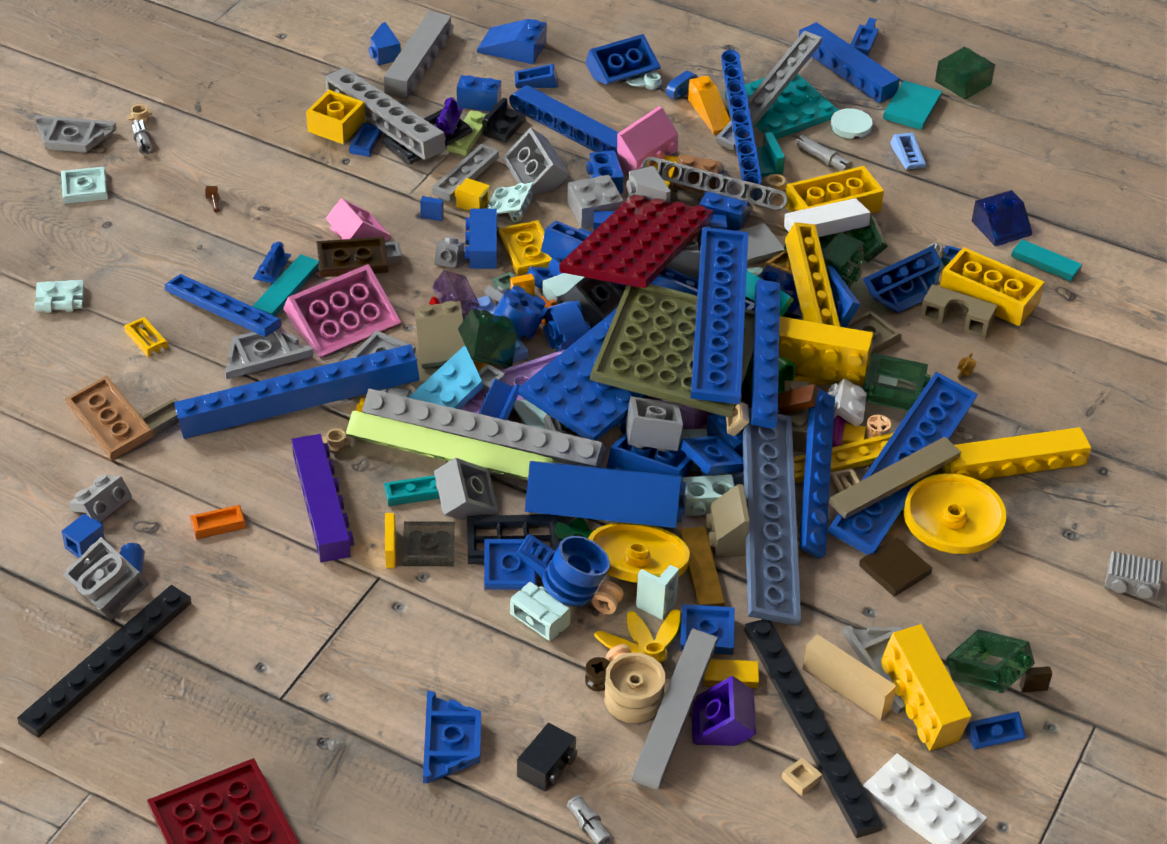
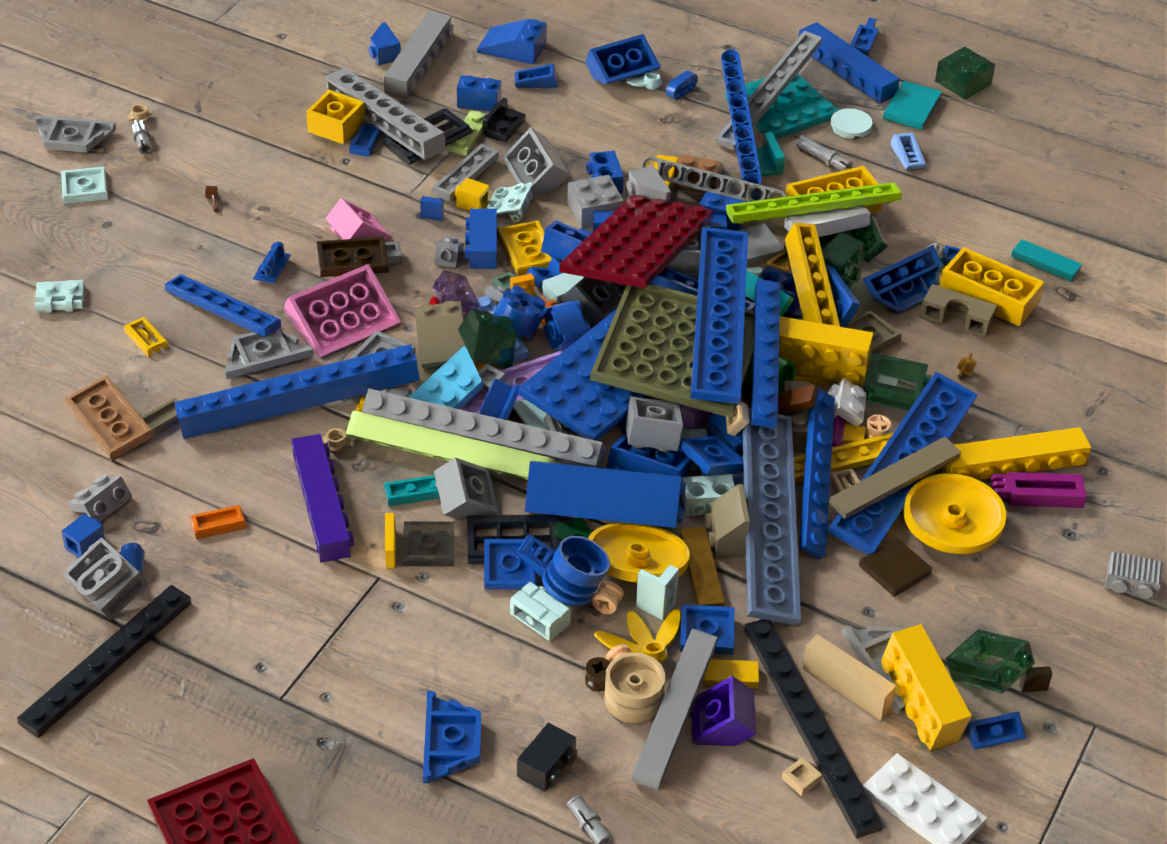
(287, 285): teal tile -> none
(449, 116): dark purple hinge -> none
(564, 119): blue beam -> none
(645, 138): bright pink slope -> none
(708, 103): light orange slope -> none
(776, 181): tan tile -> none
(813, 202): none -> lime plate
(1002, 218): clear blue slope -> none
(1040, 489): none -> magenta hinge

